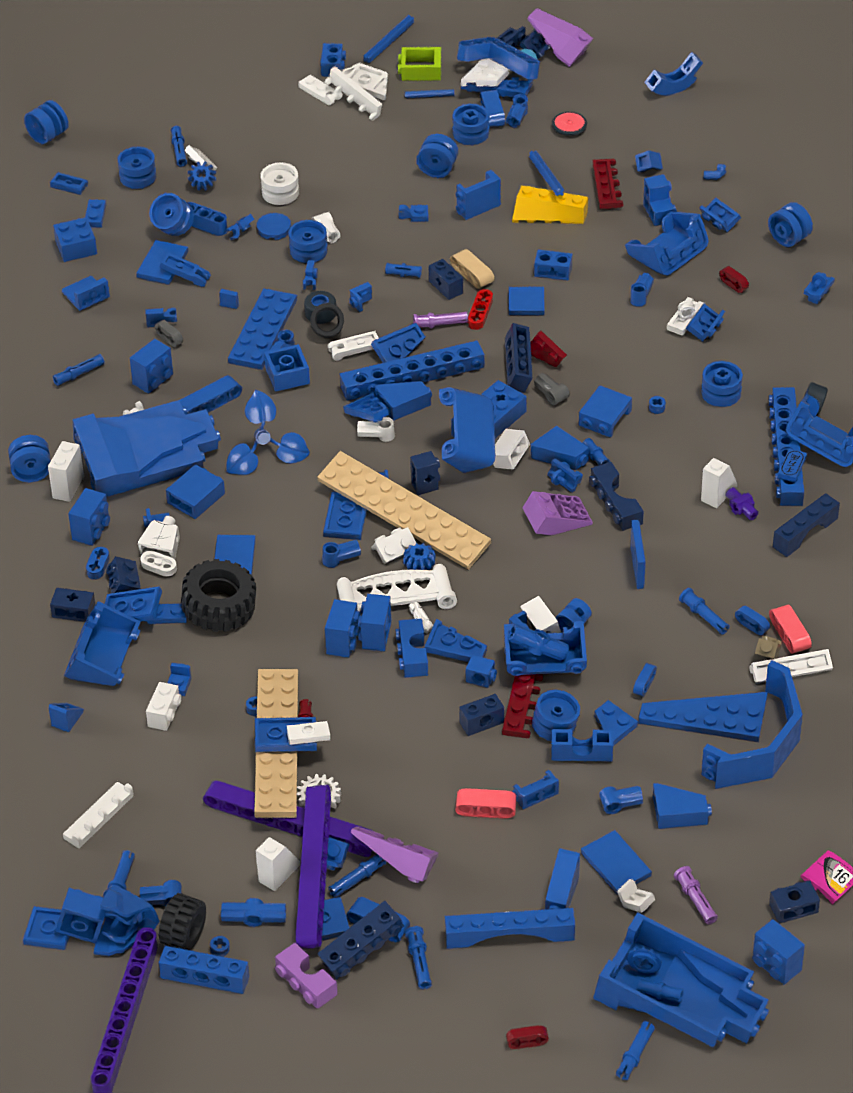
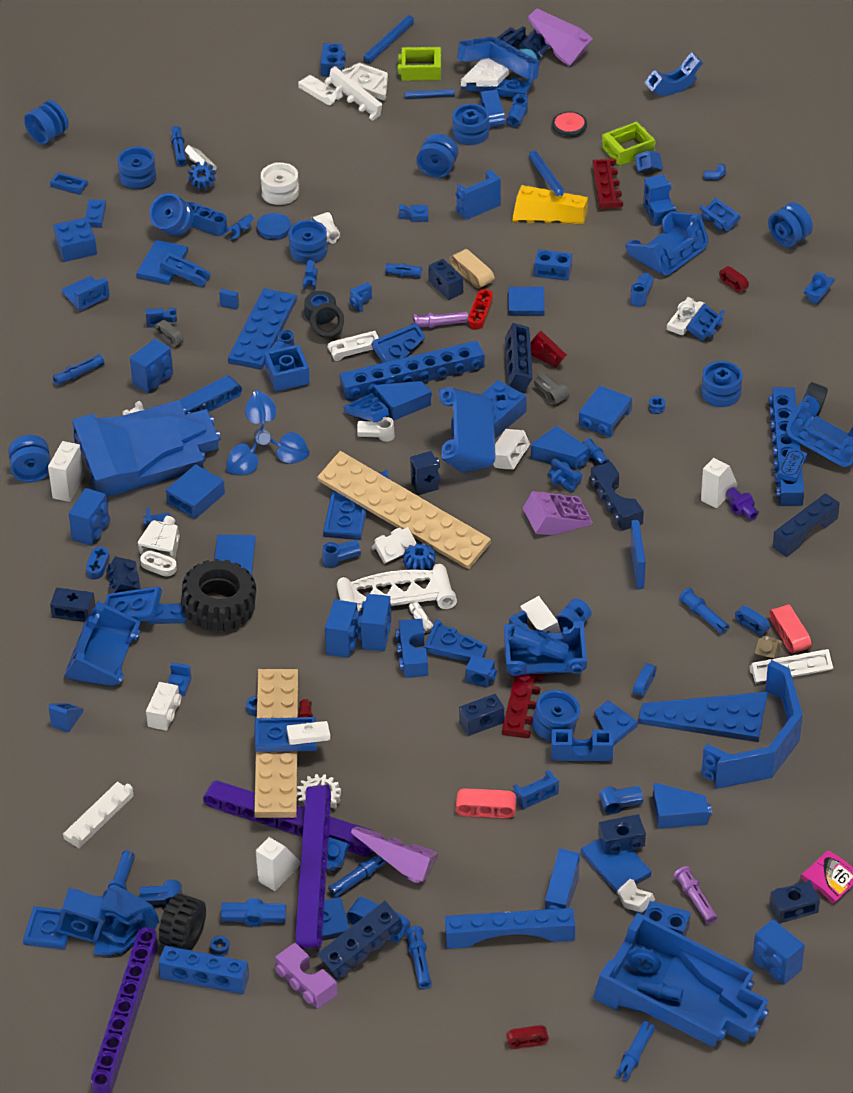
(612, 140): none -> lime window
(621, 834): none -> dark blue brick
(670, 917): none -> blue brick

